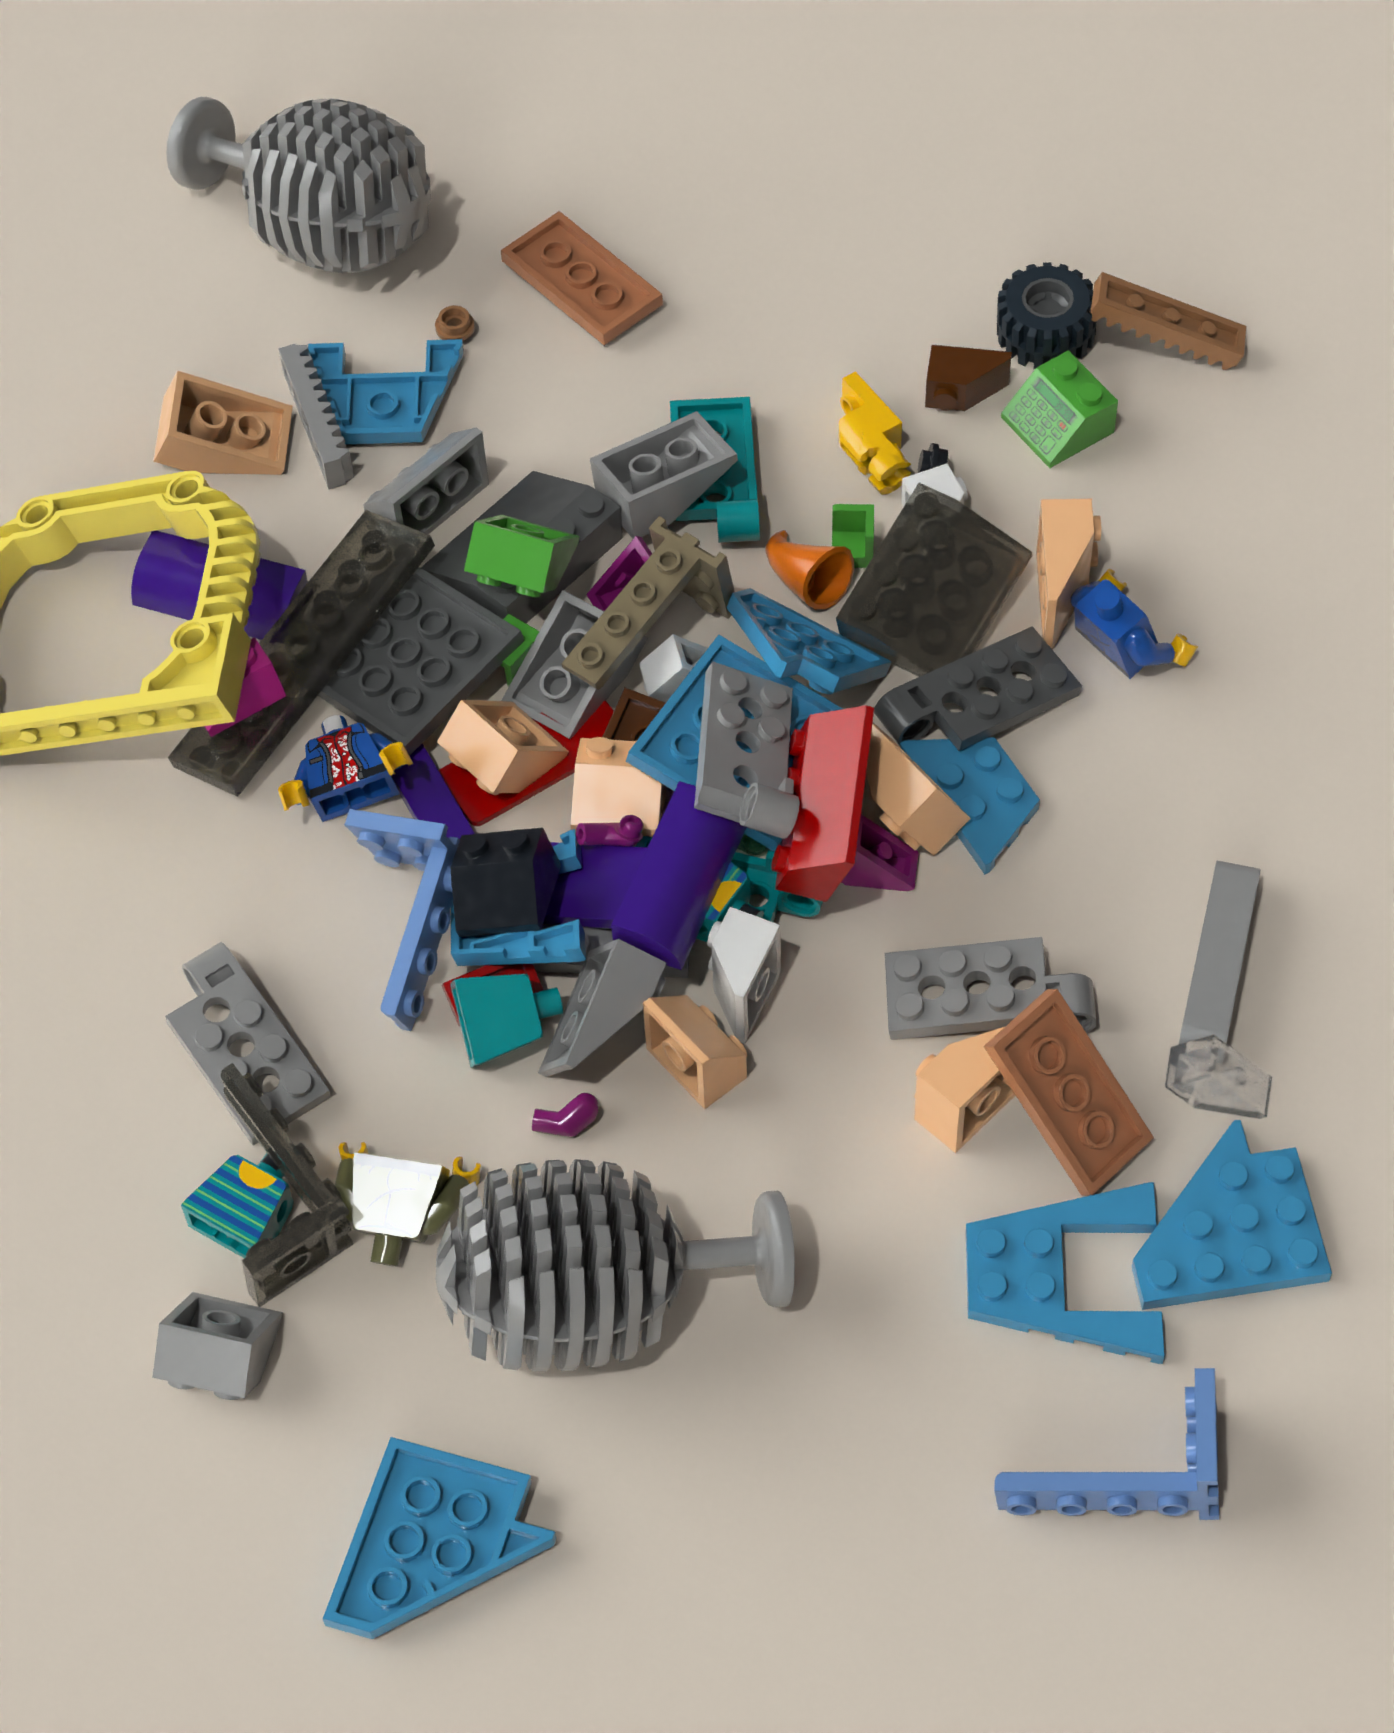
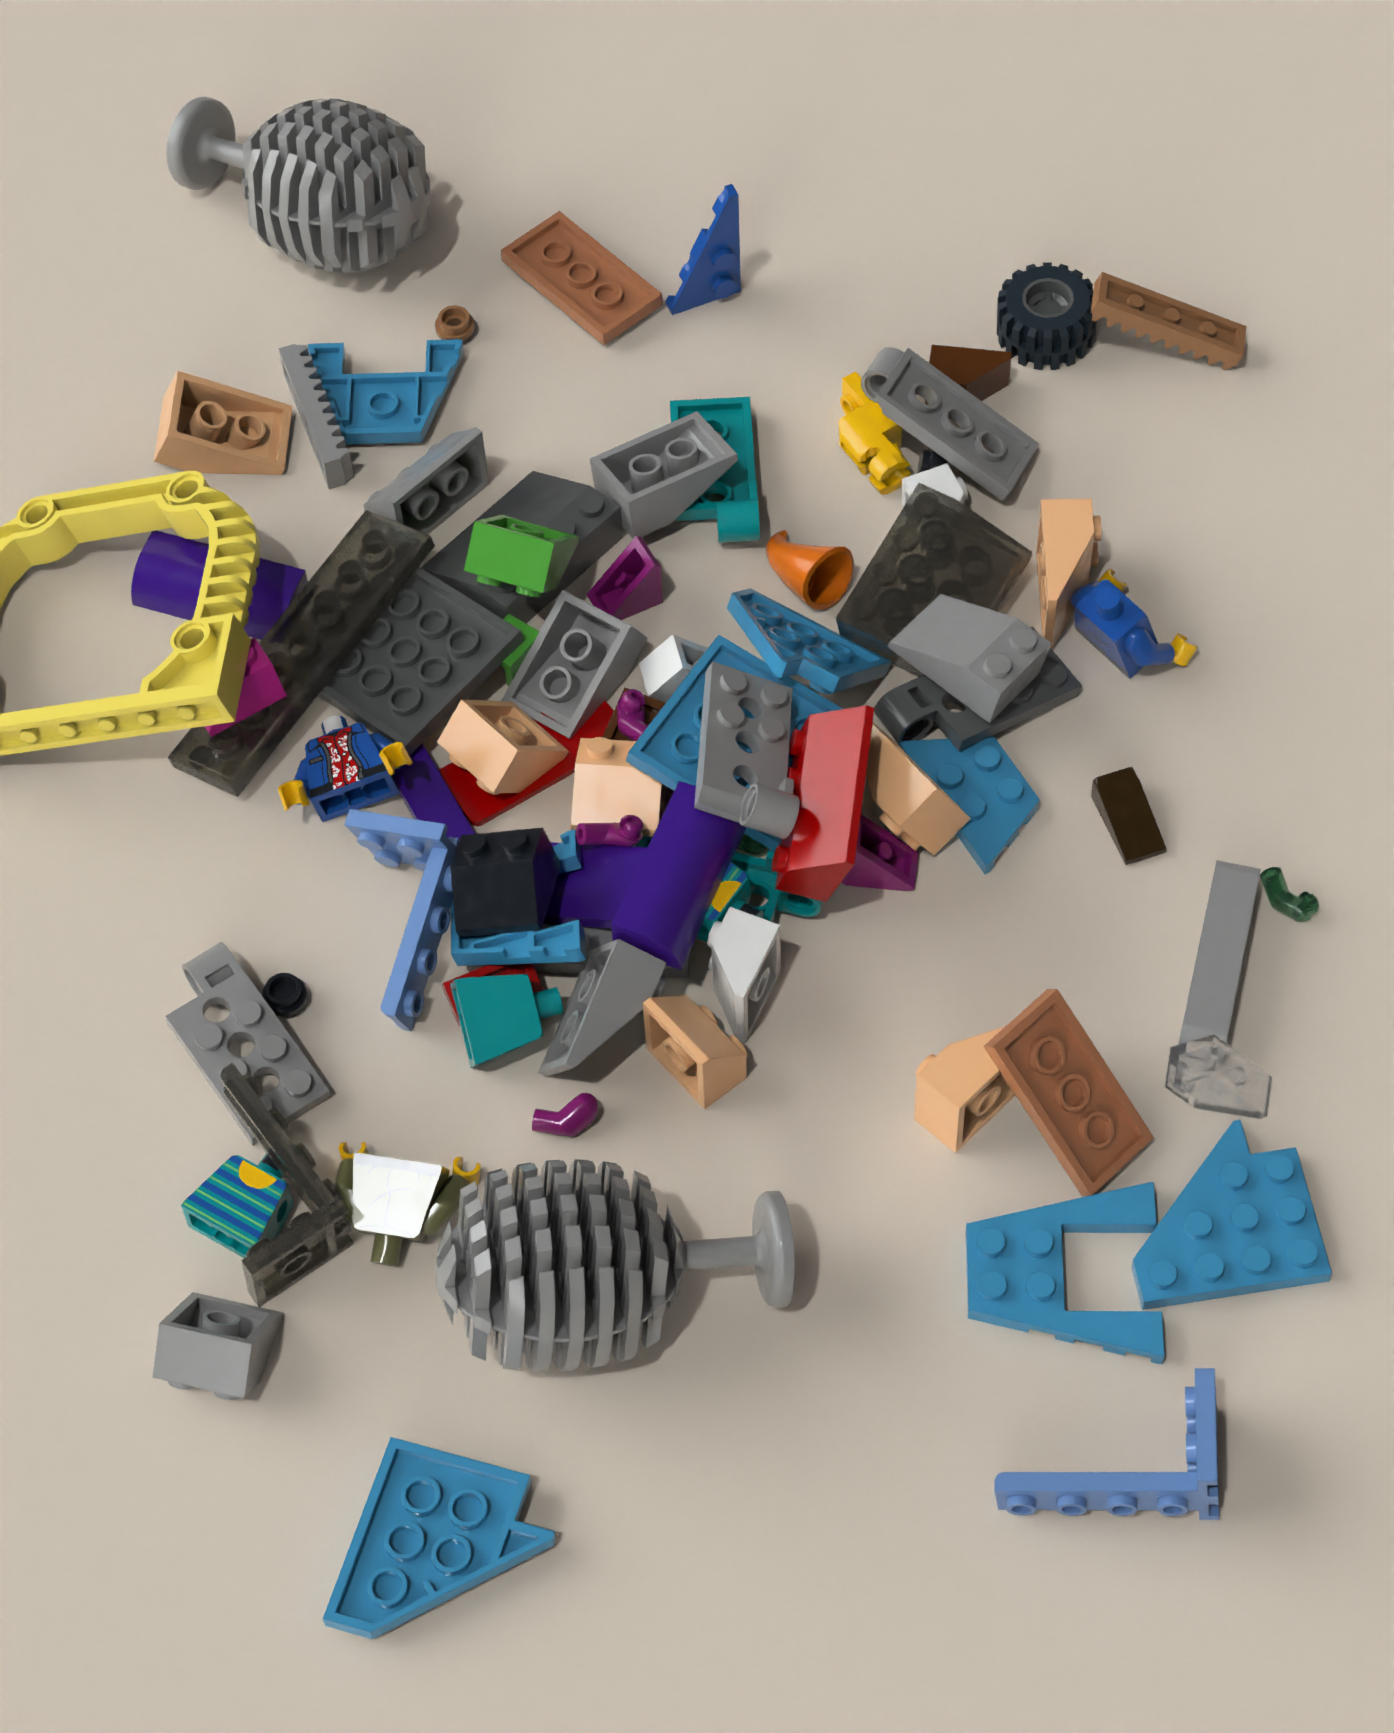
(285, 994): none -> black plate
(631, 714): none -> magenta arm
(671, 569): dark tan bracket -> none
(713, 260): none -> blue wing
(855, 530): bright green panel -> none
(896, 380): none -> light grey hinge
(964, 1012): light grey hinge -> none
(973, 653): none -> light grey slope
(1061, 410): bright green slope -> none
(1127, 815): none -> dark brown slope
(1284, 901): none -> clear green arm

